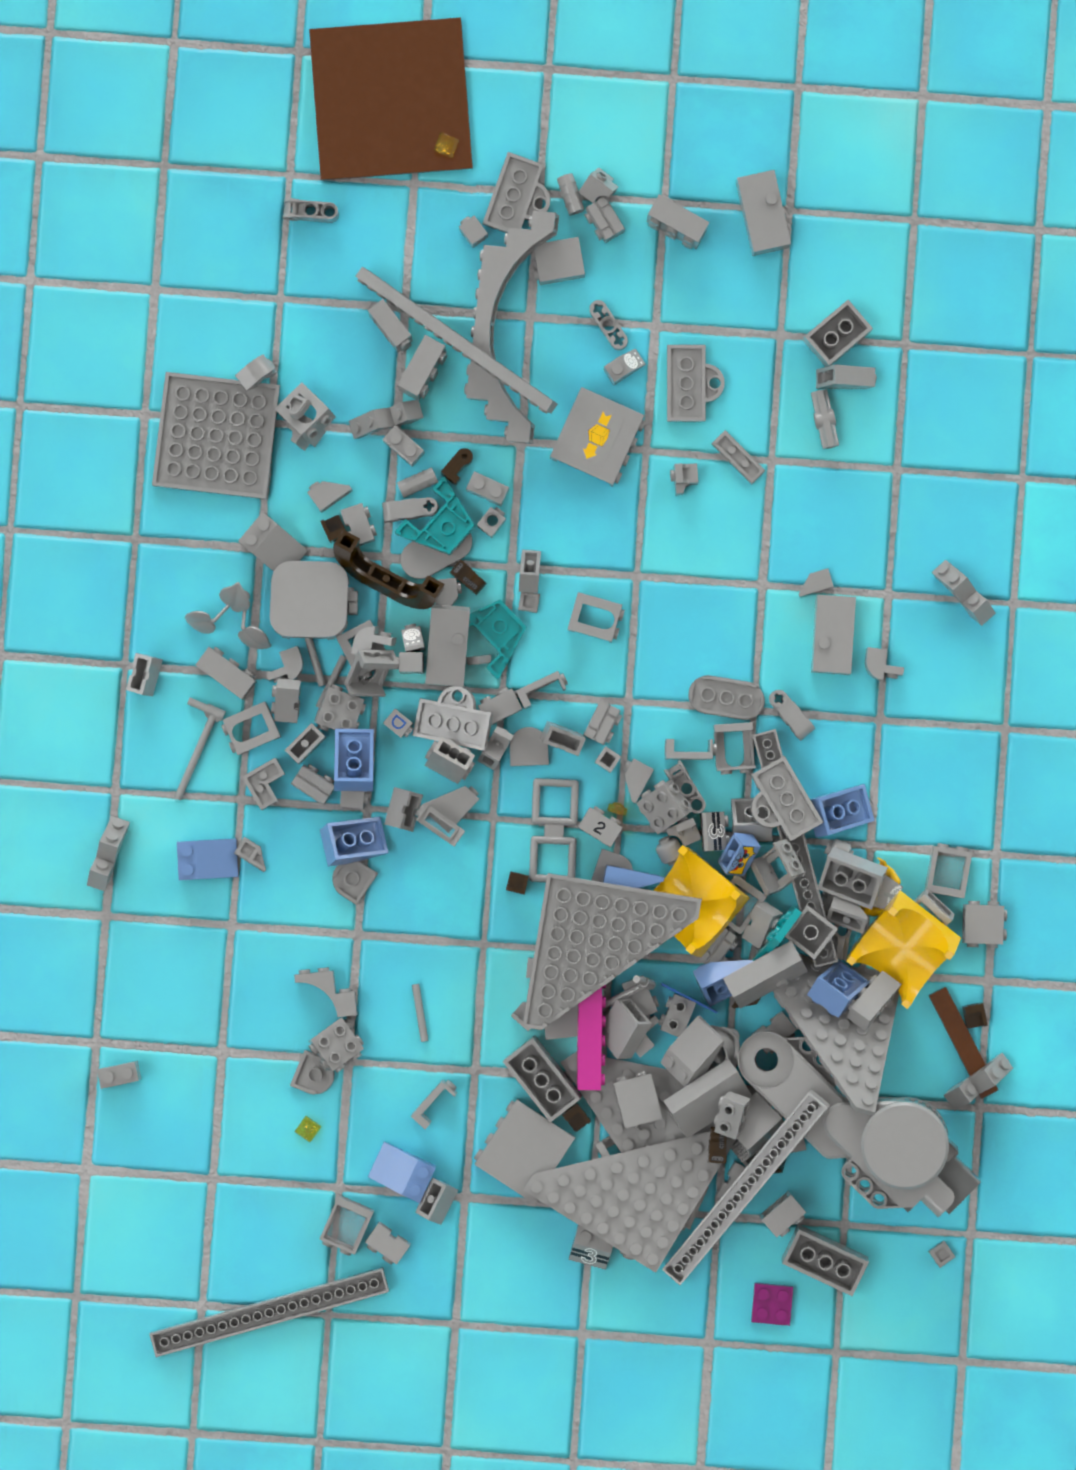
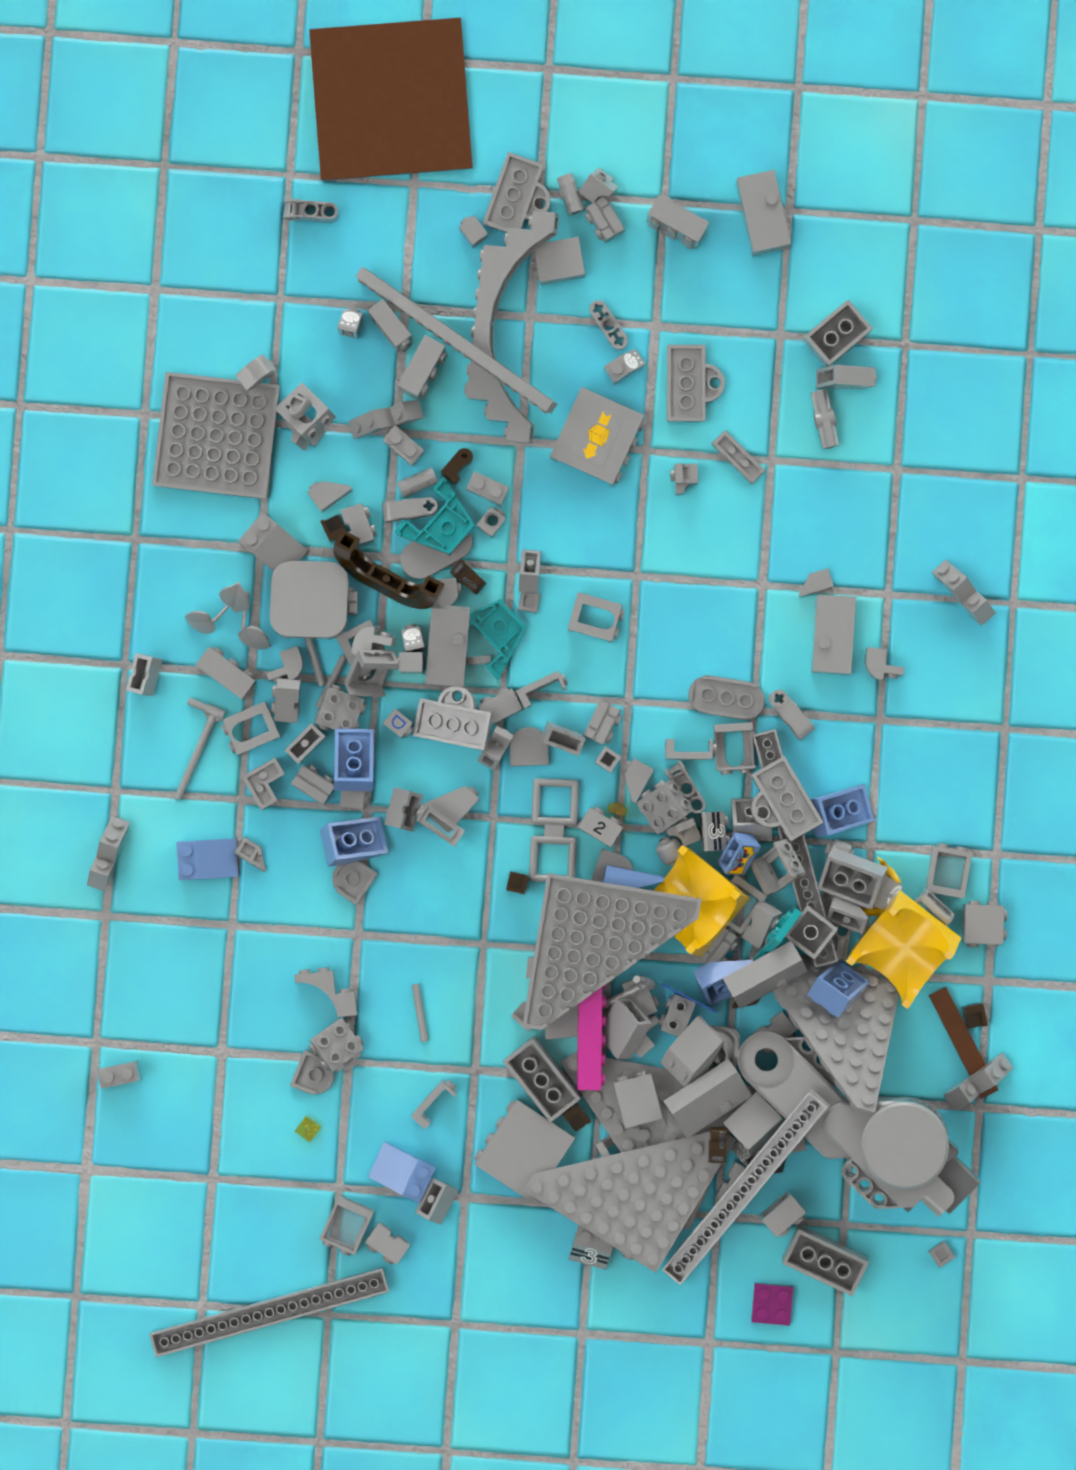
(350, 323): none -> light grey slope
(446, 145): clear yellow tile -> none
(450, 759): light grey brick -> none
(731, 1115): light grey brick -> none
(873, 1000): light grey brick -> none

